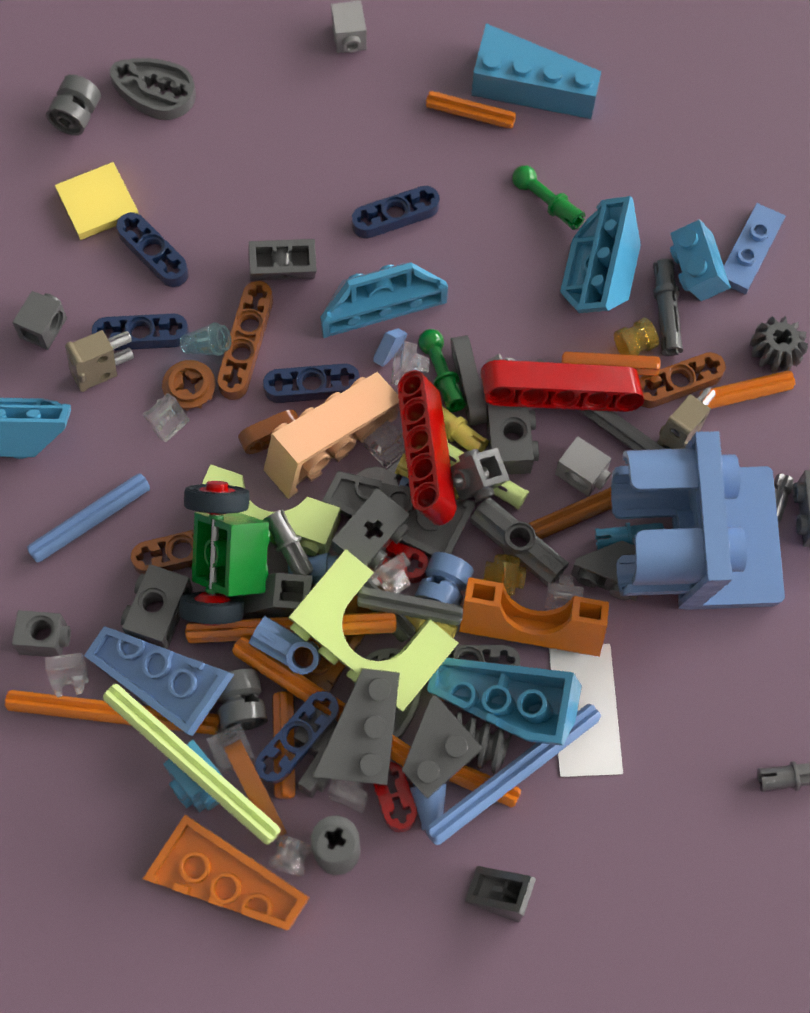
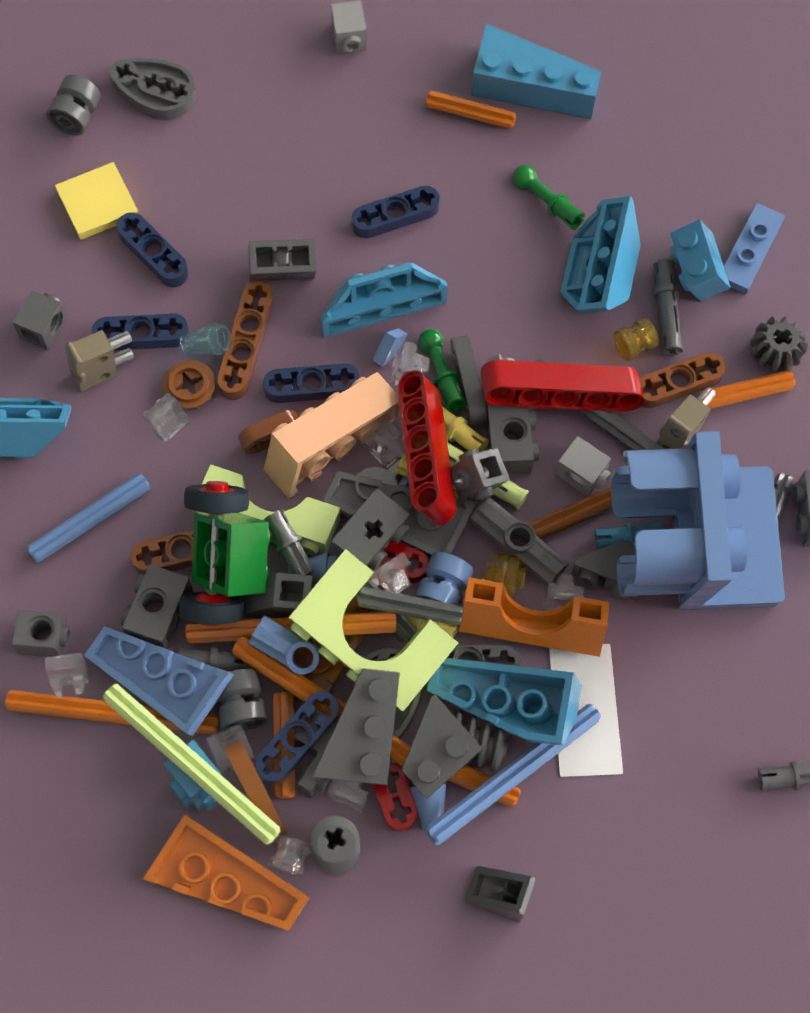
(220, 659): none -> dark grey pin
(643, 364): orange axle -> none

